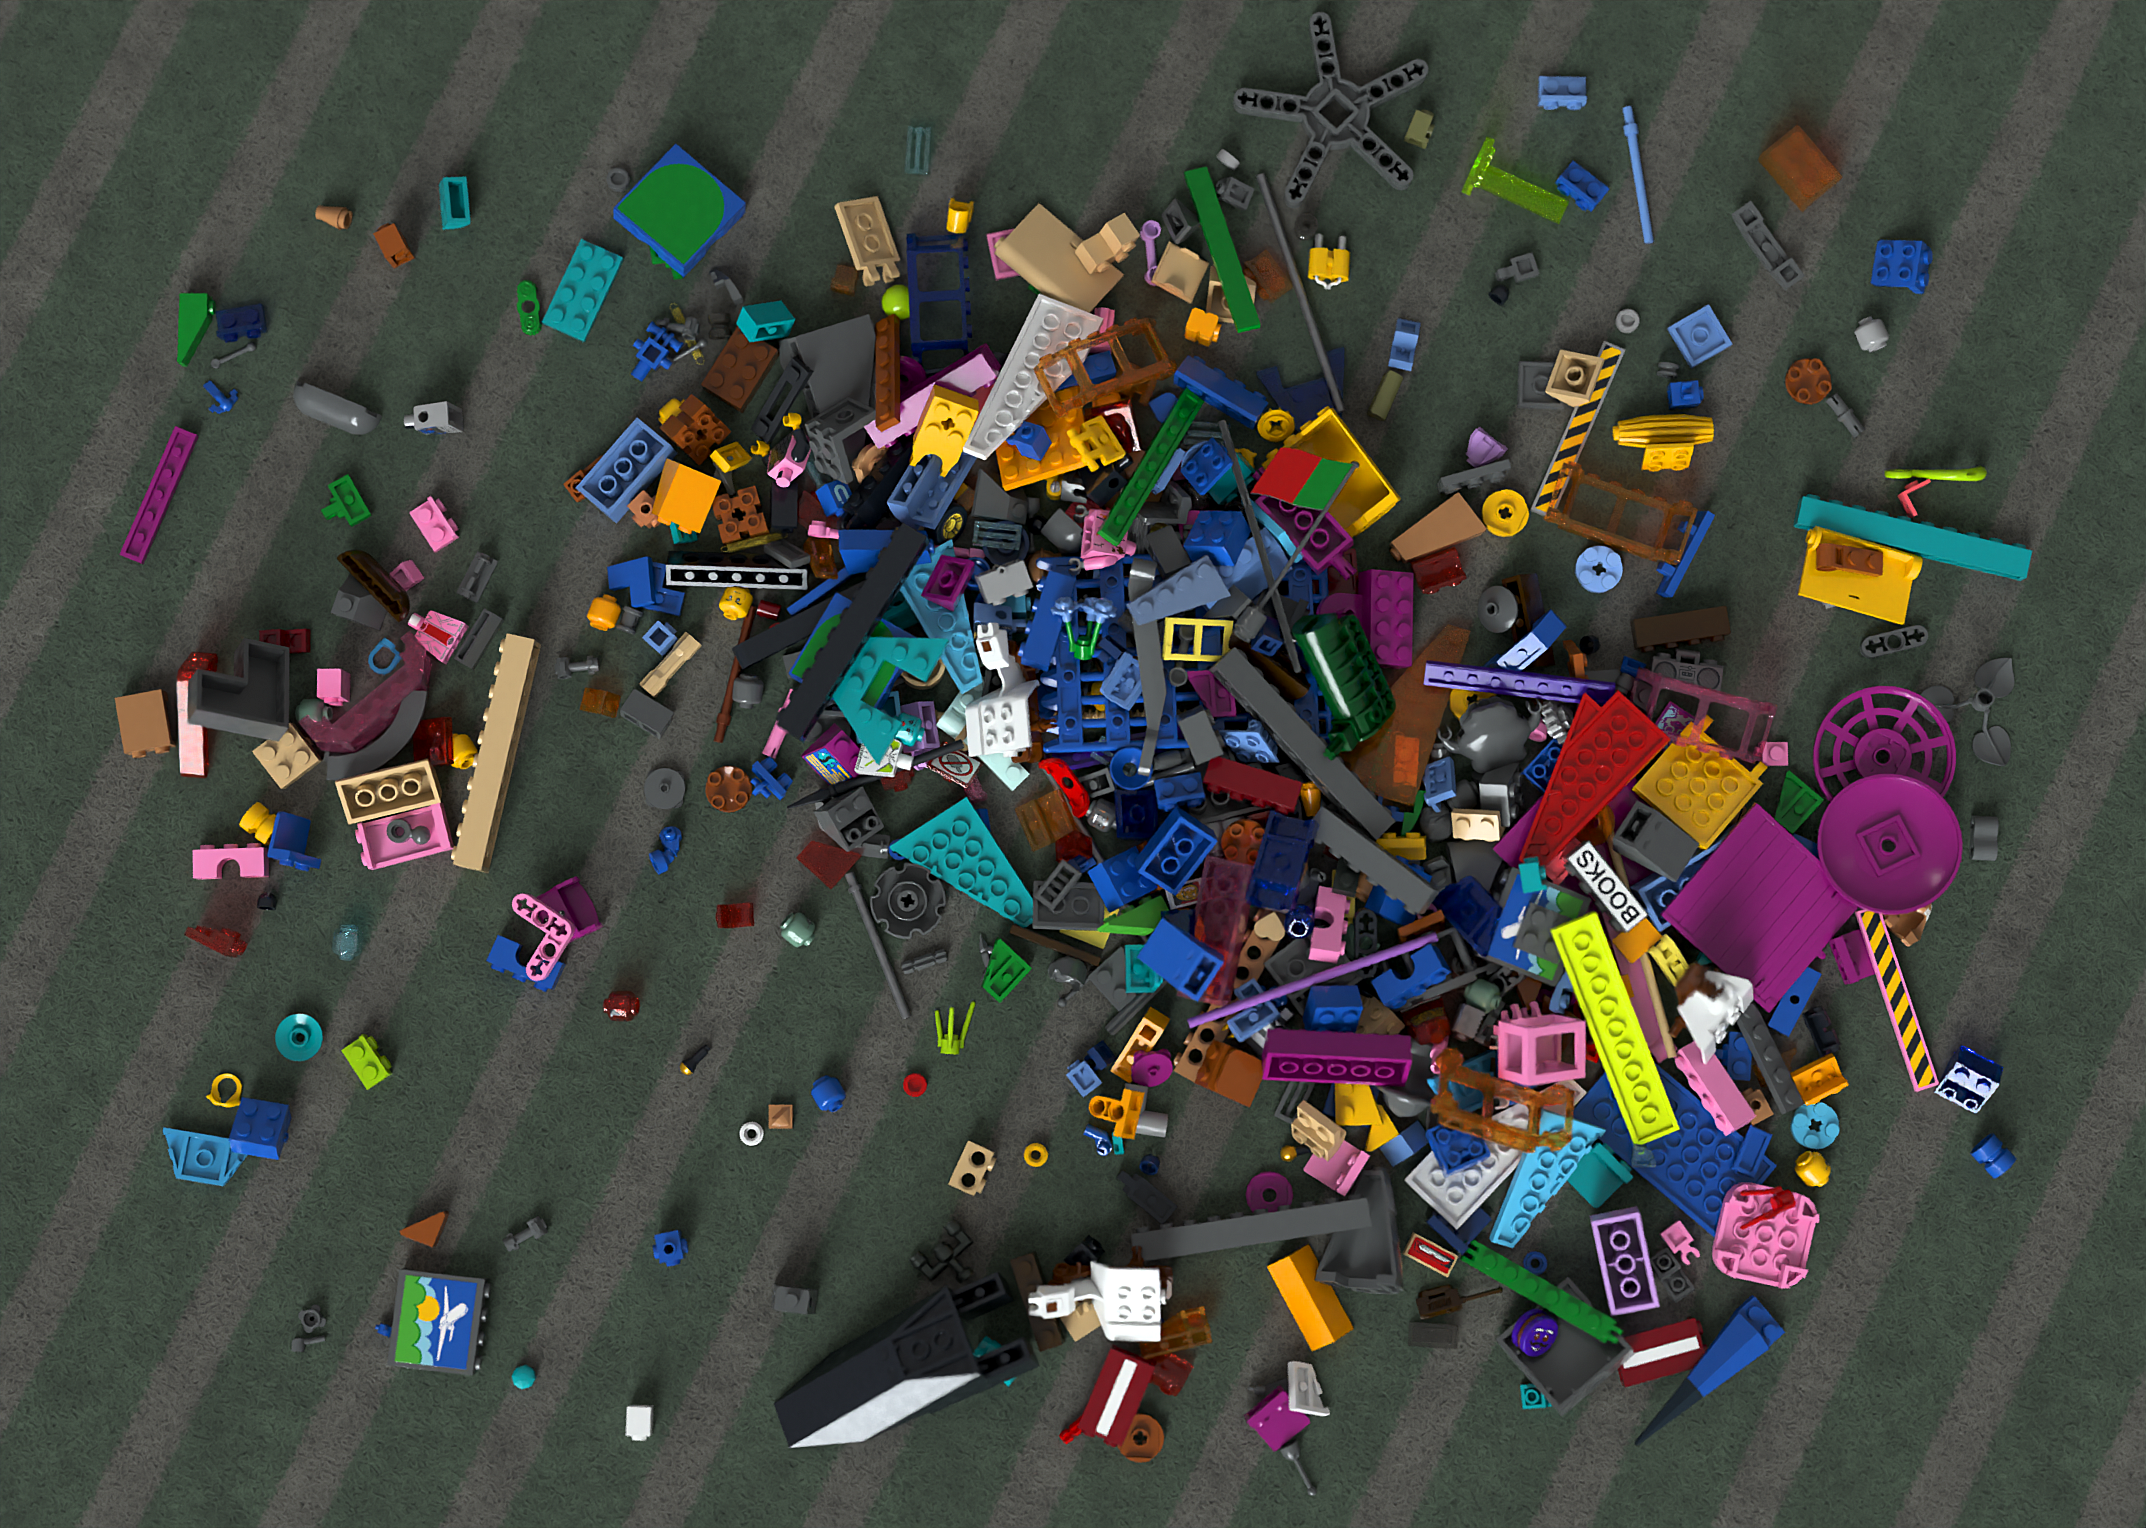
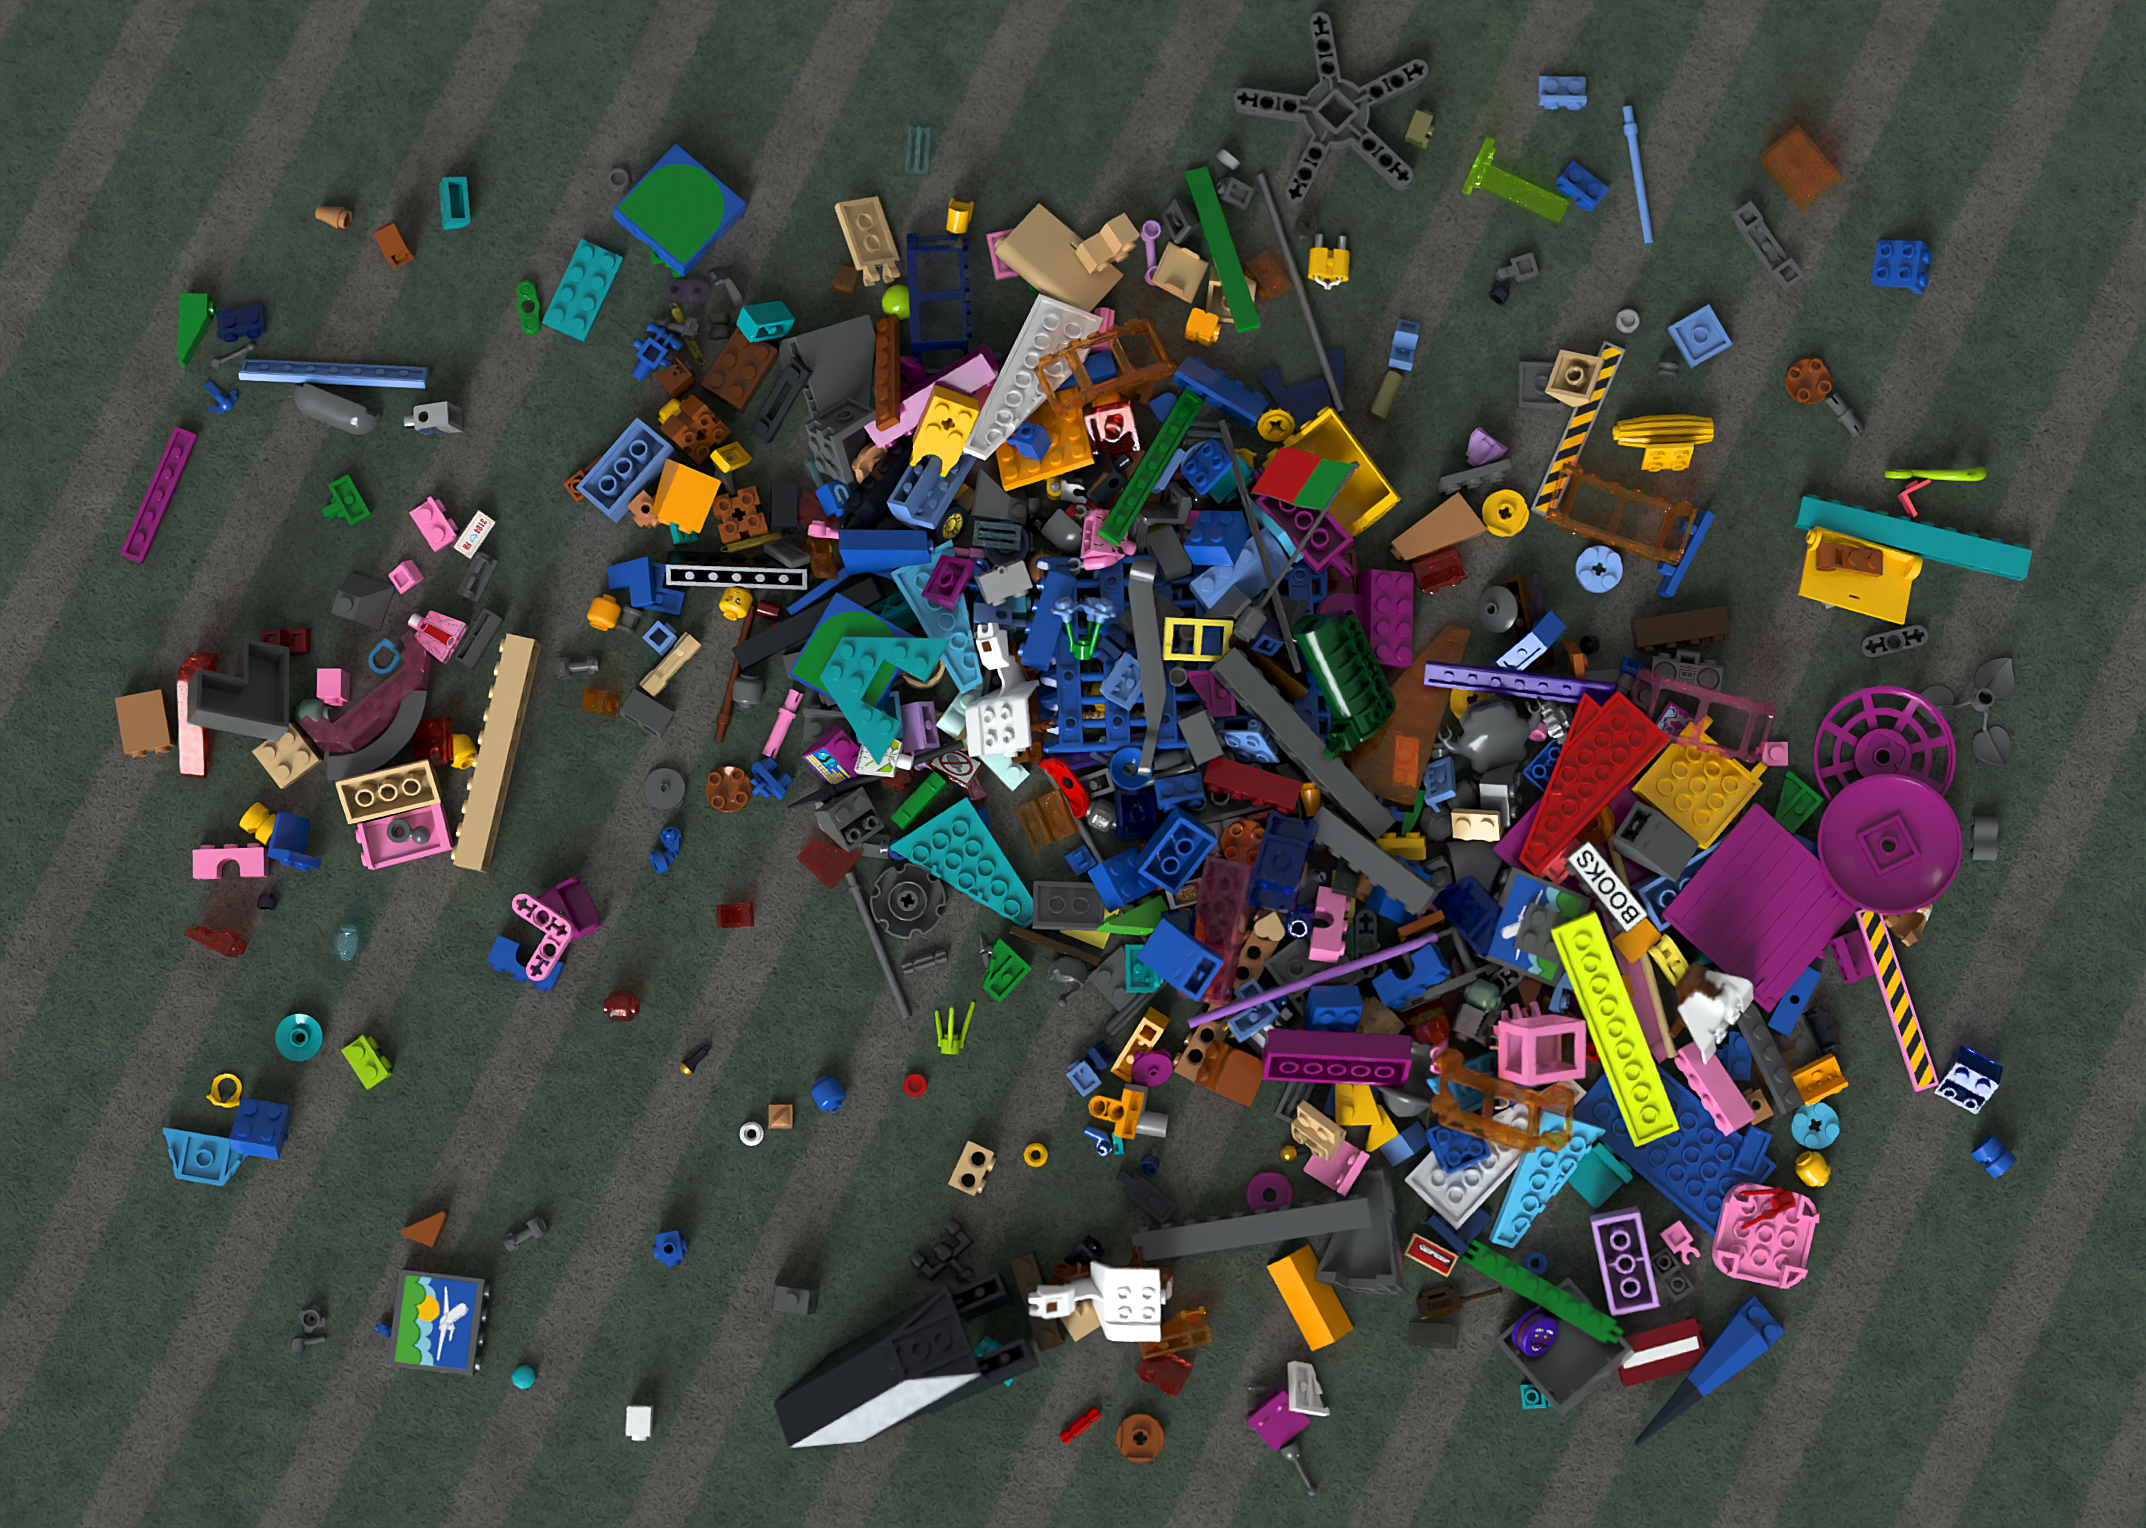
(334, 373): none -> medium blue tile
(377, 582): dark brown brick -> none
(473, 534): none -> white tile
(677, 379): none -> reddish brown hinge
(686, 291): none -> clear purple plate
(702, 343): dark grey hinge -> none
(789, 455): torso -> none
(797, 929): sand green head -> none
(852, 632): black brick -> none
(910, 730): teal head -> none
(919, 801): none -> green piece
(1063, 865): dark grey slope -> none
(1072, 845): clear red bracket -> none
(1102, 441): yellow plate -> none
(1116, 1396): dark red panel -> none
(1184, 590): sand blue wing -> none
(1532, 875): teal brick -> none
(1642, 1156): clear light blue tile -> none
(1684, 394): blue brick -> none
(1871, 334): light grey head -> none

